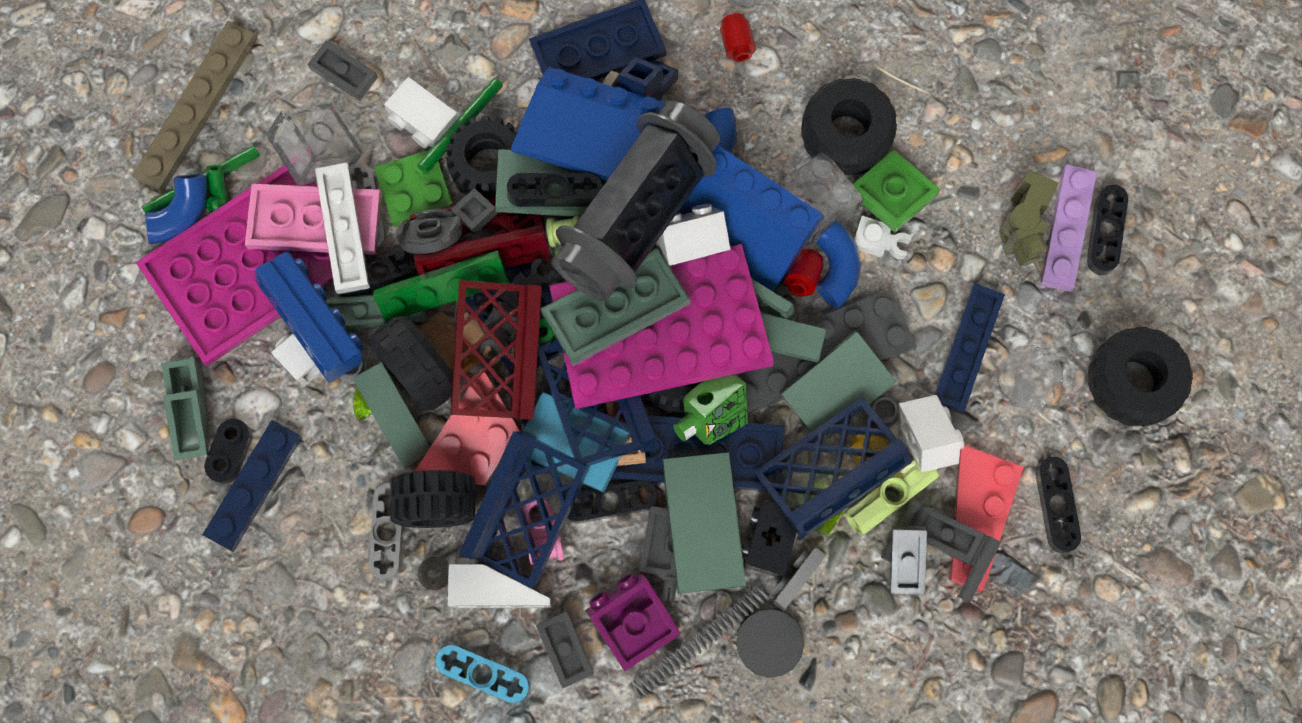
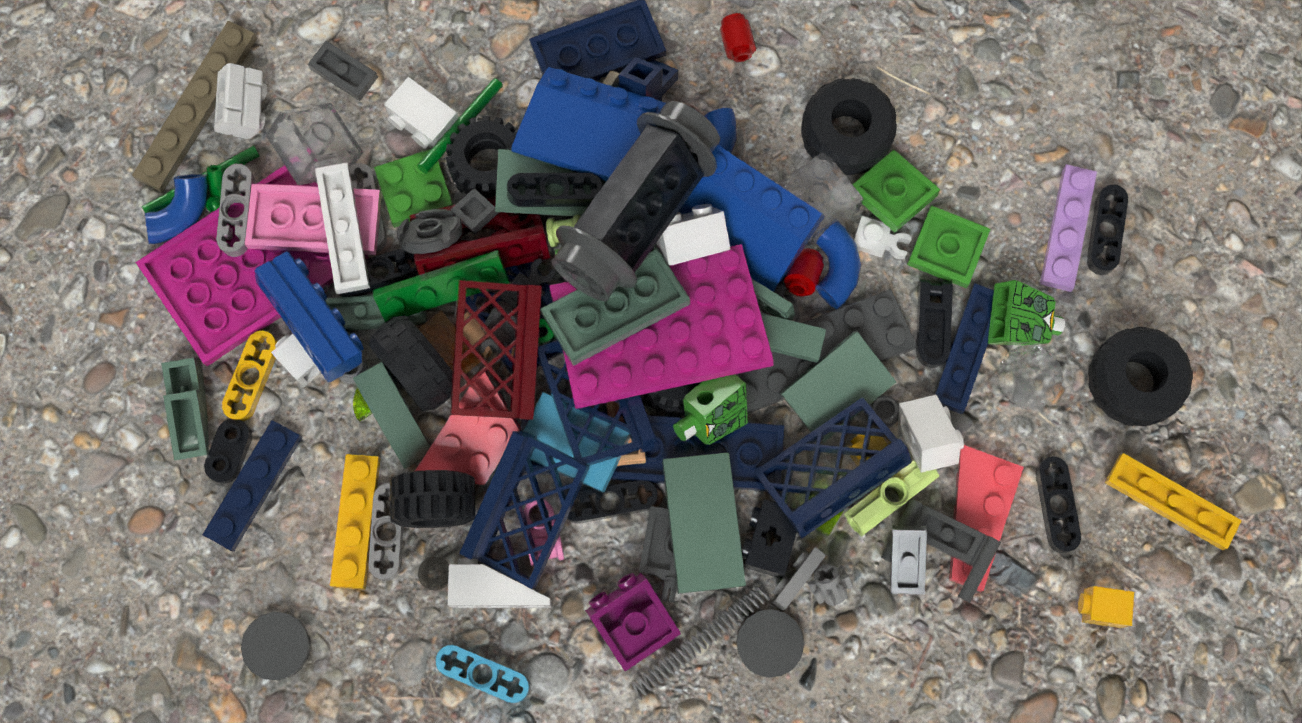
(224, 231): none -> light grey beam
(239, 101): none -> white brick
(257, 388): none -> yellow beam
(275, 646): none -> dark grey tile
(354, 522): none -> yellow plate
(564, 649): dark grey plate -> none
(830, 584): none -> light grey gear
(934, 323): none -> black plate
(948, 247): none -> bright green plate
(1022, 316): none -> bright green torso
(1023, 229): olive hips -> none
(1106, 606): none -> yellow brick
(1173, 501): none -> yellow plate

